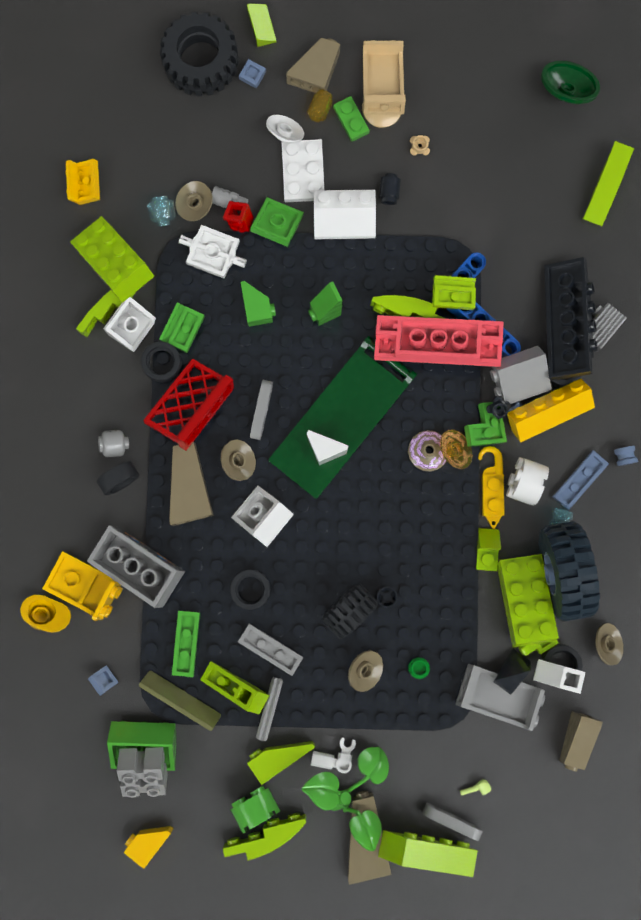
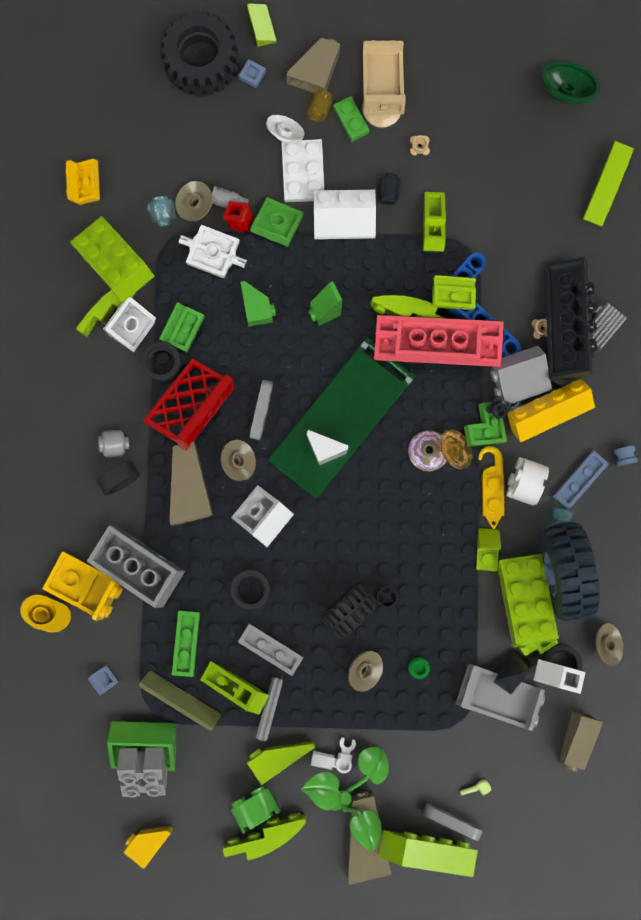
(434, 221): none -> lime slope
(537, 324): none -> tan plate

